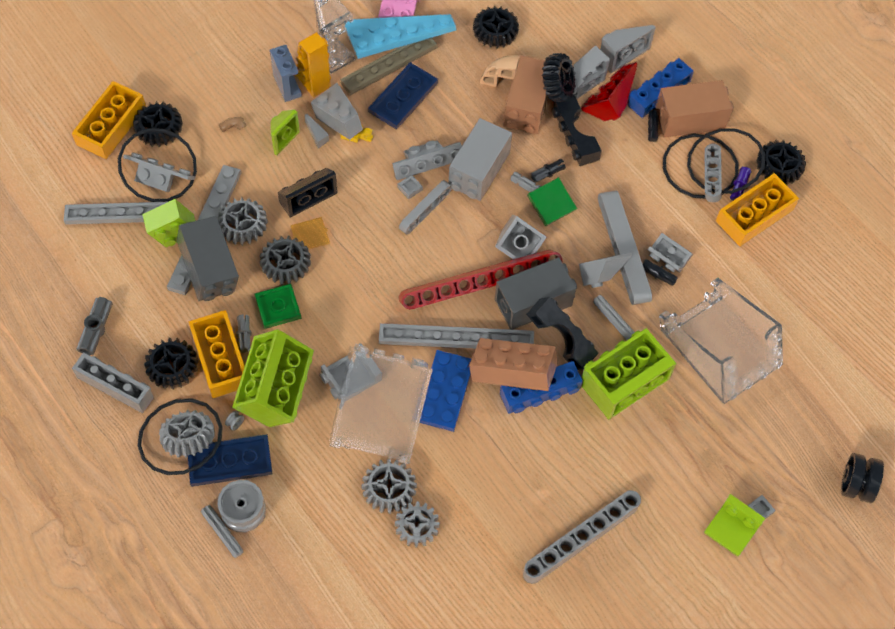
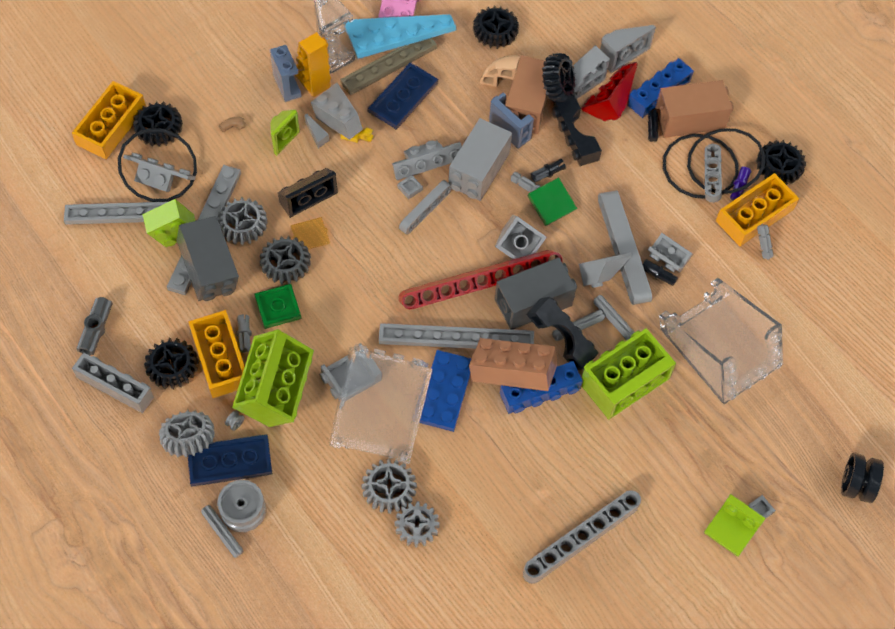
(192, 468): black piece -> none
(504, 118): none -> sand blue panel
(583, 323): none -> light grey axle
(765, 241): none -> light grey axle

